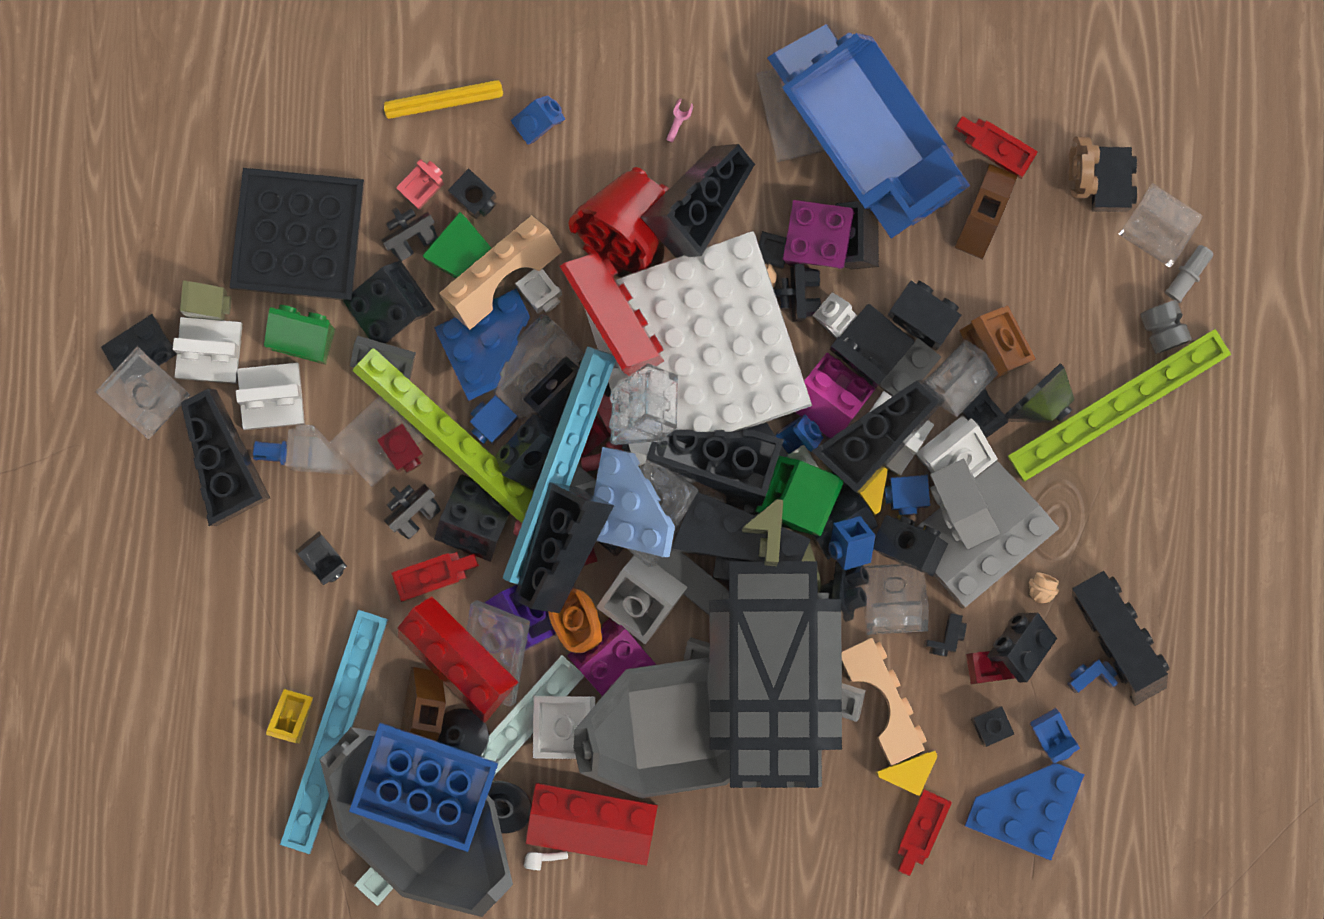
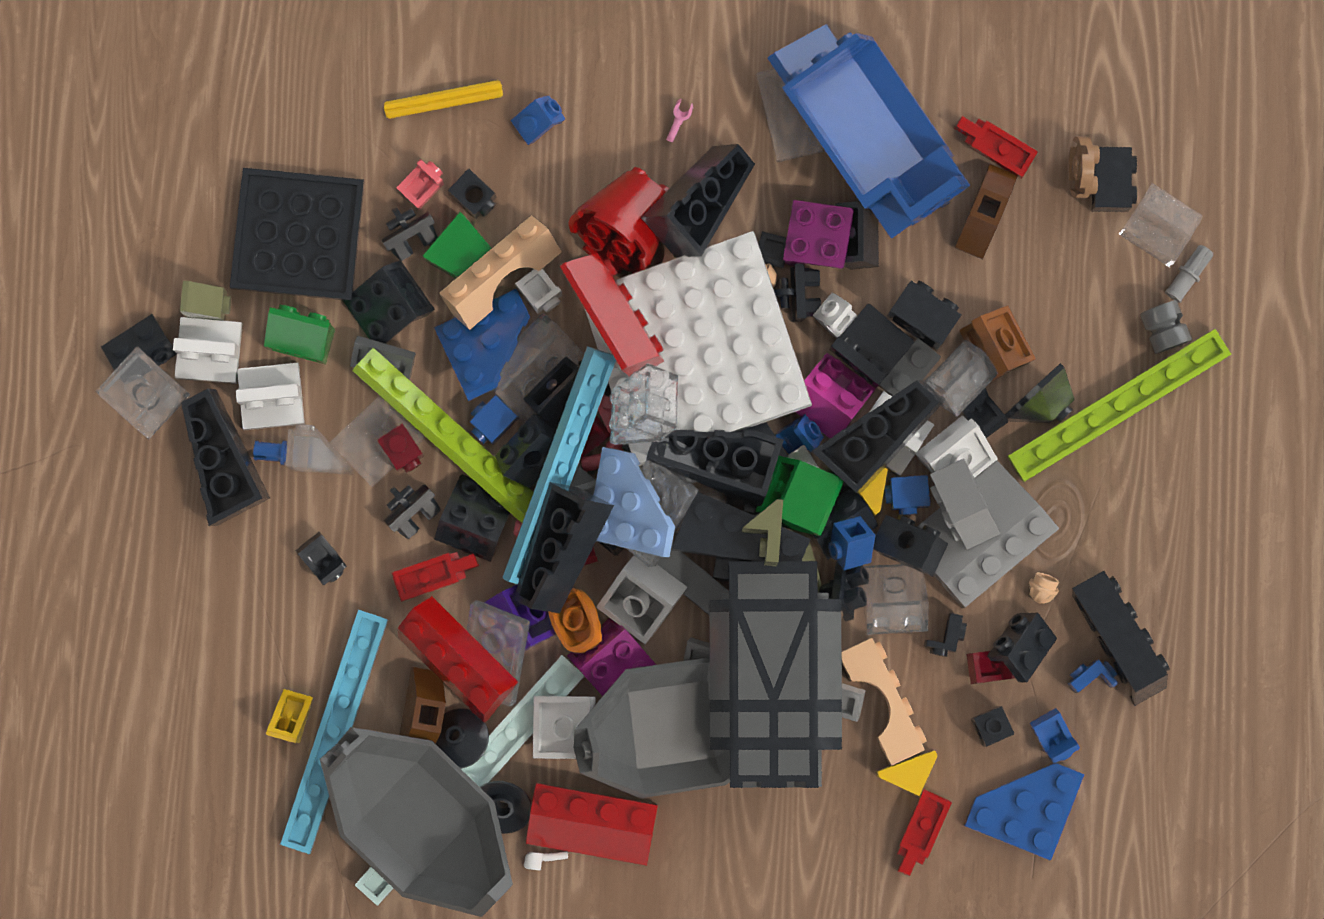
(423, 787): blue slope -> none

